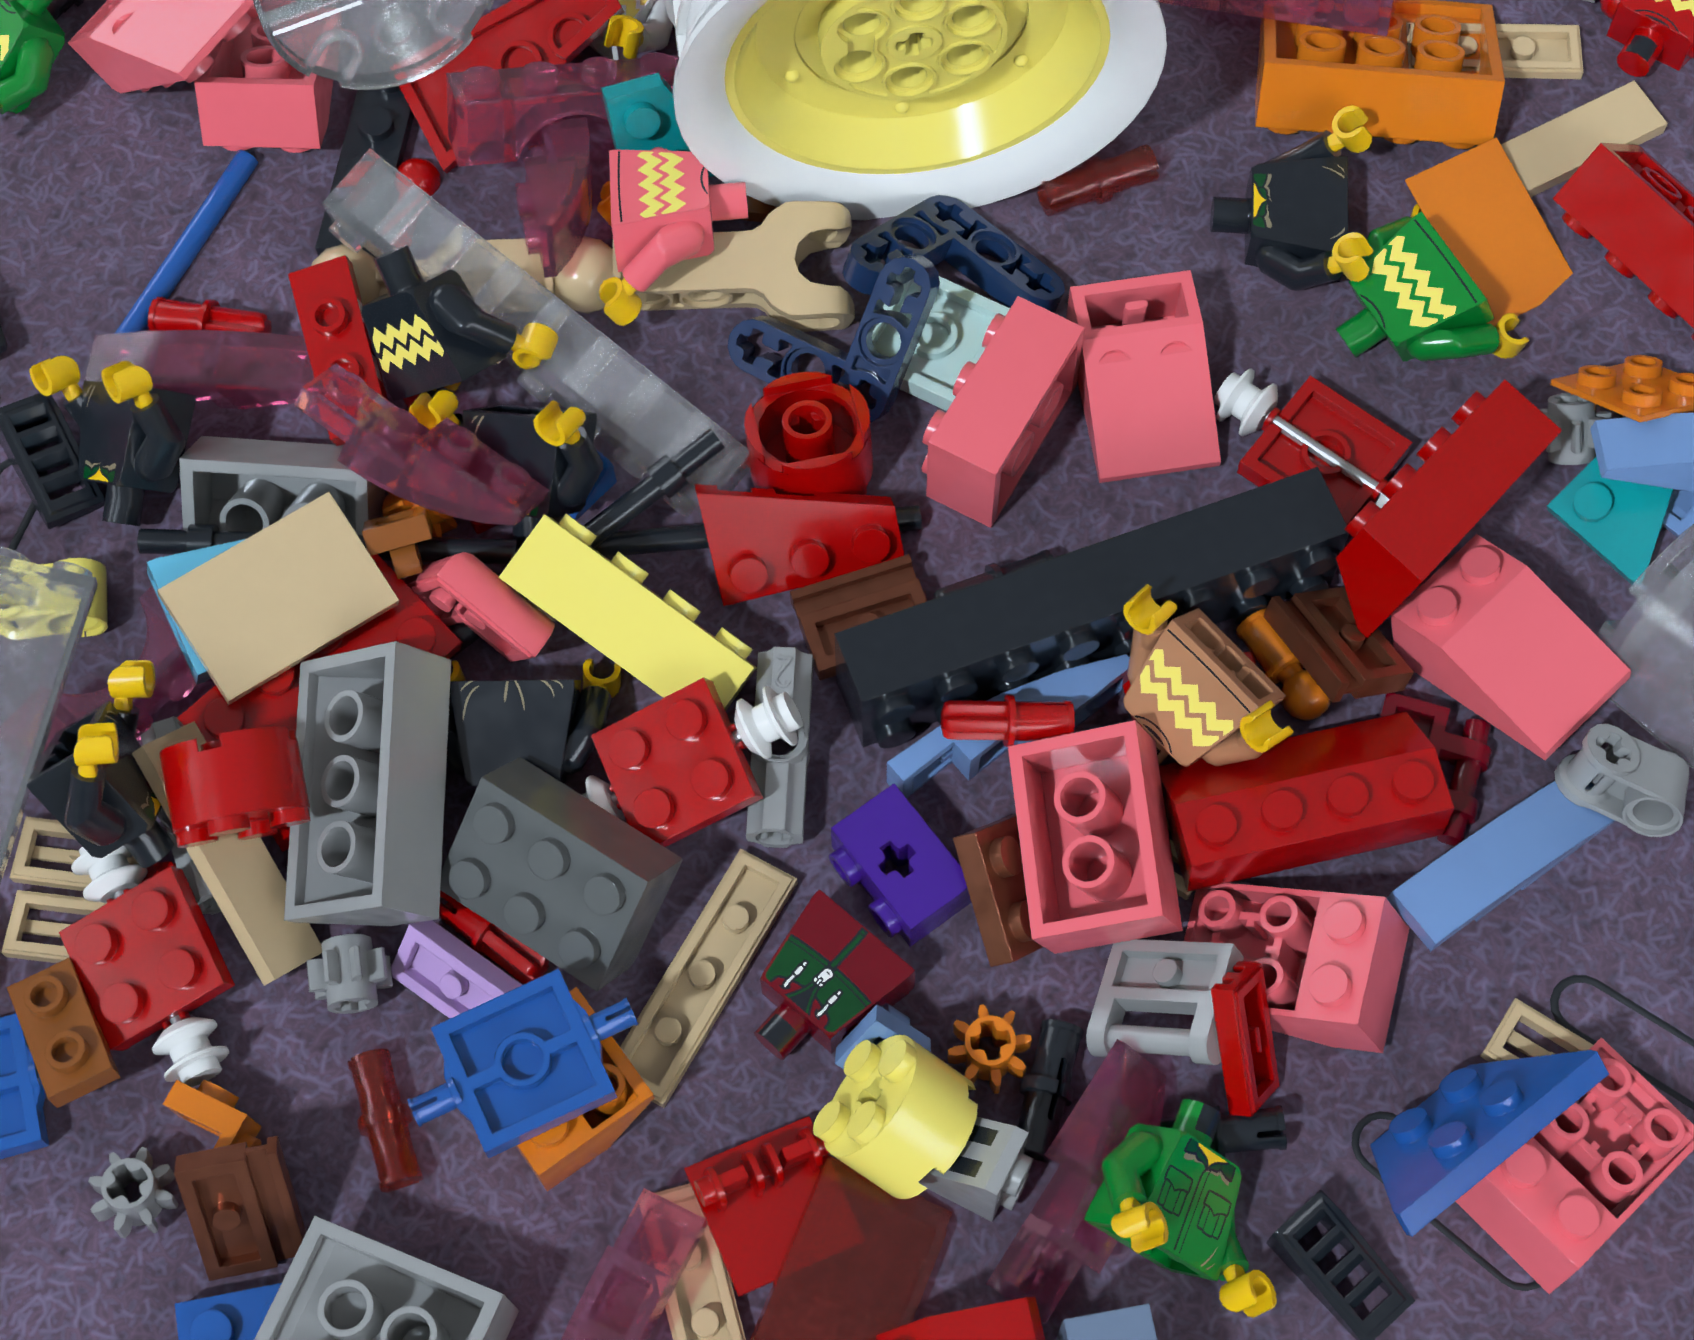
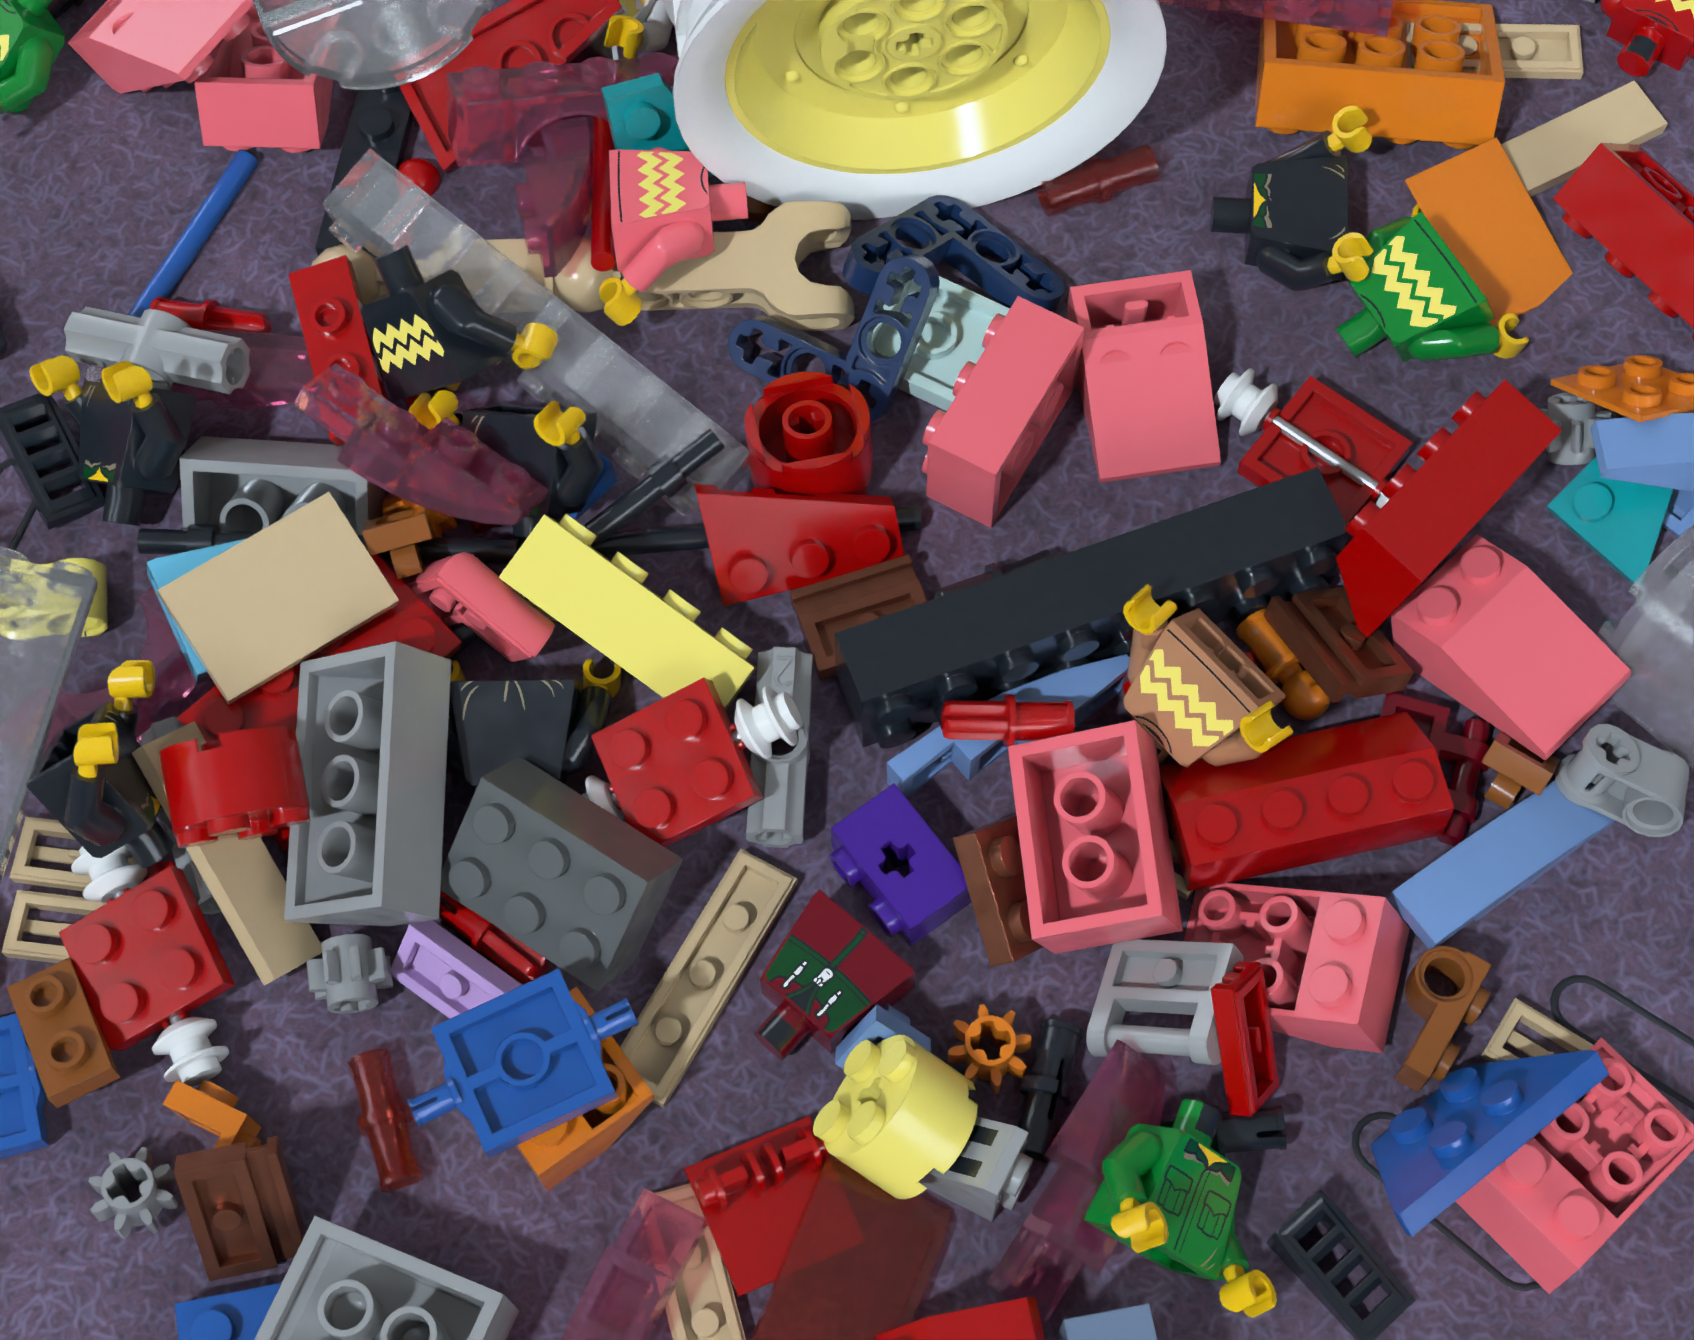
(161, 346): none -> light grey piece
(601, 230): none -> red bar
(1432, 1050): none -> dark orange plate
(1516, 769): none -> dark orange tile

